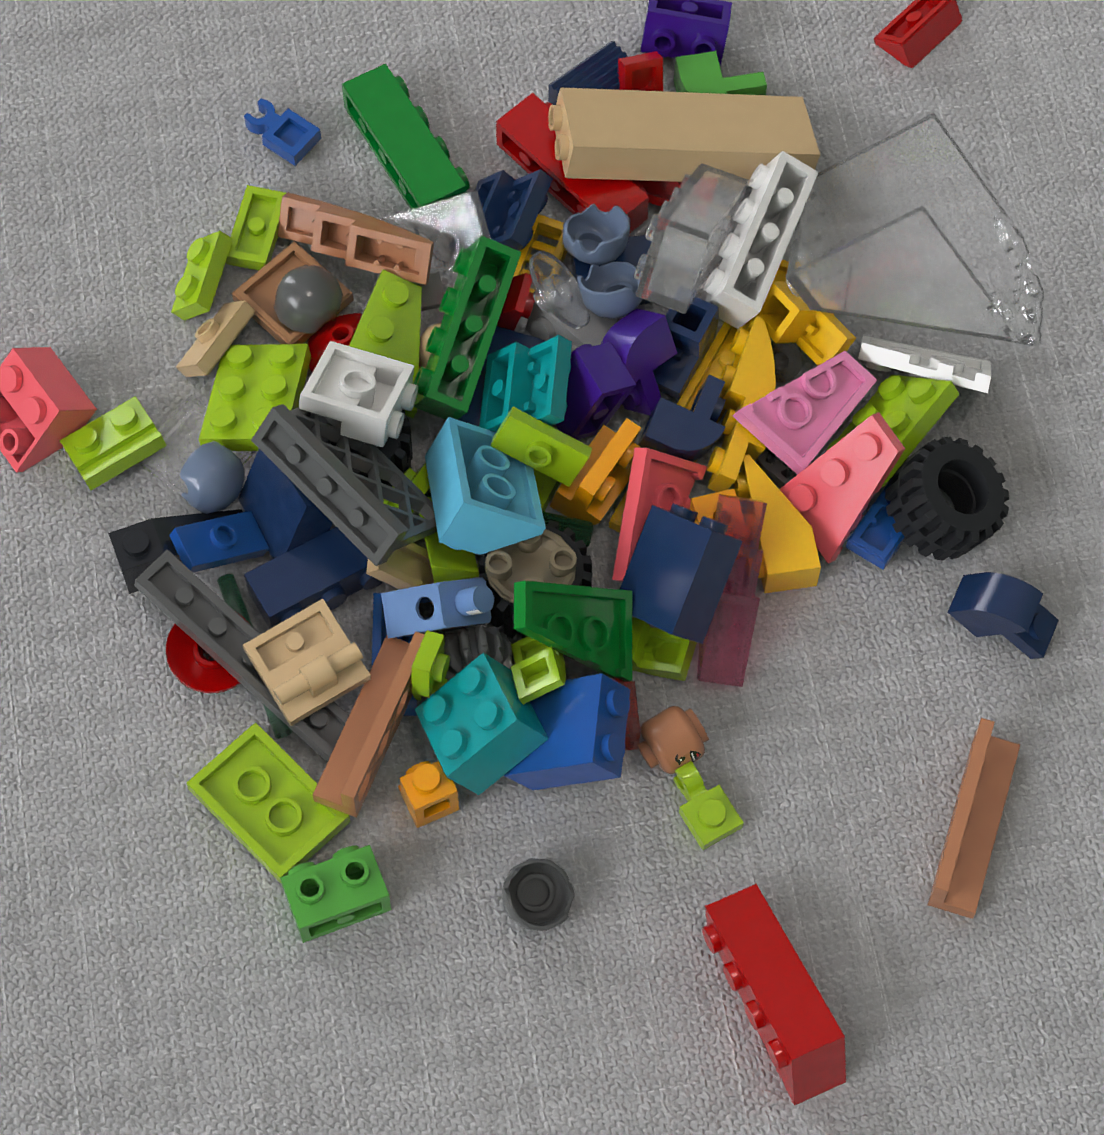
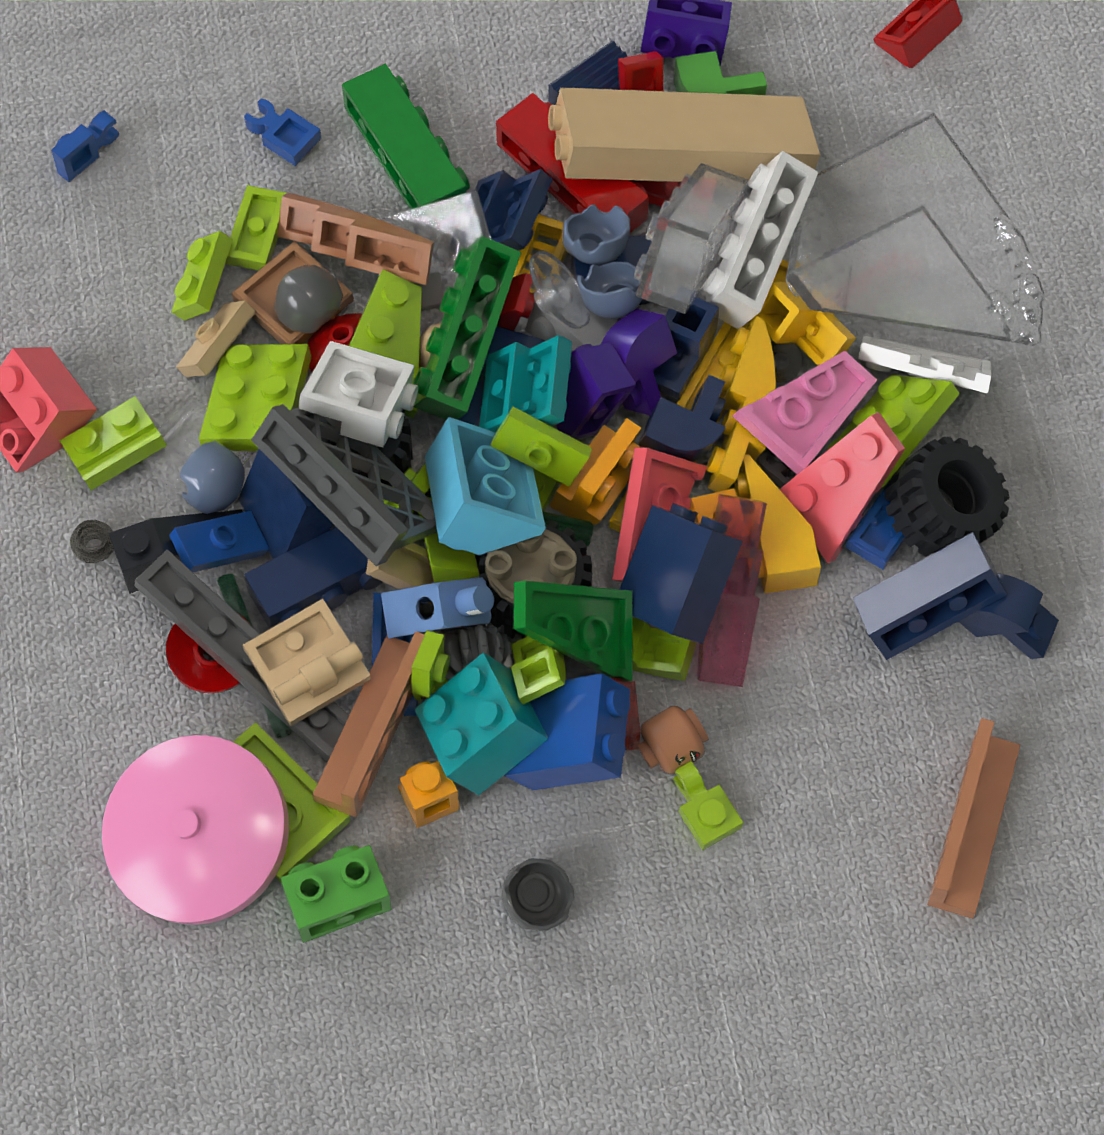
(80, 148): none -> blue plate
(88, 531): none -> clear smoke plate
(195, 830): none -> bright pink dish
(777, 994): red wedge -> none
(929, 596): none -> brick

